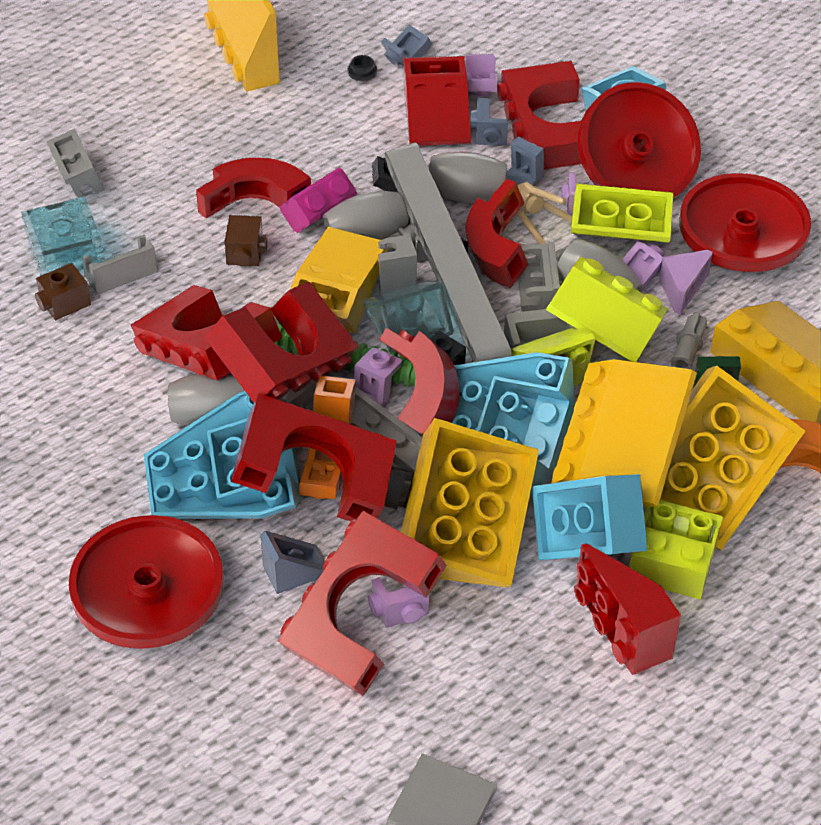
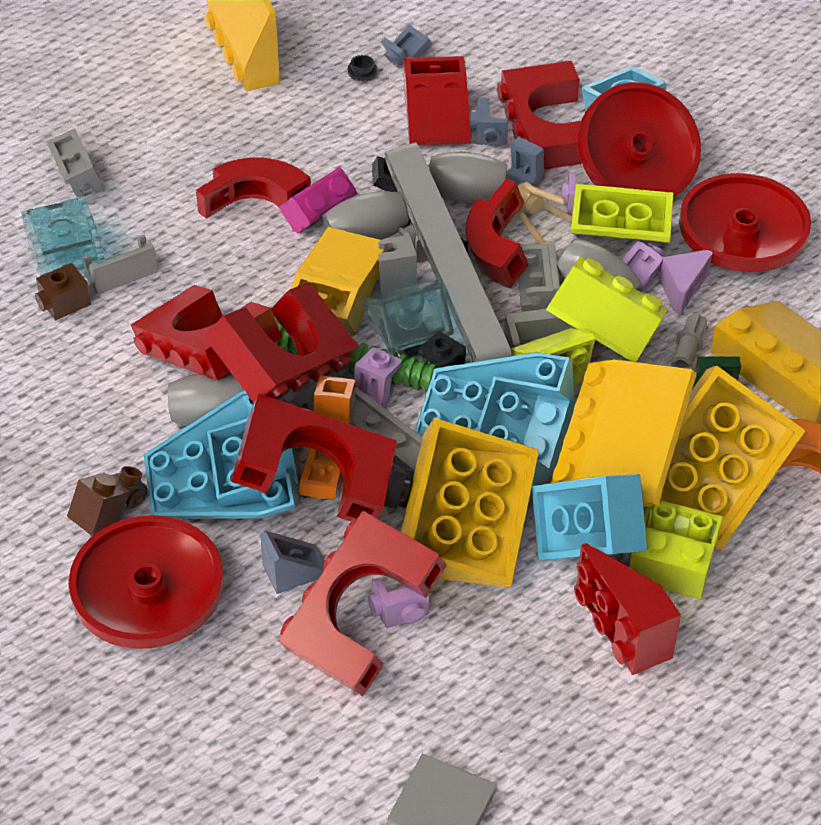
(102, 498): none -> reddish brown brick
(244, 240): reddish brown brick -> none
(436, 380): arch -> none
(481, 74): lavender bracket -> none

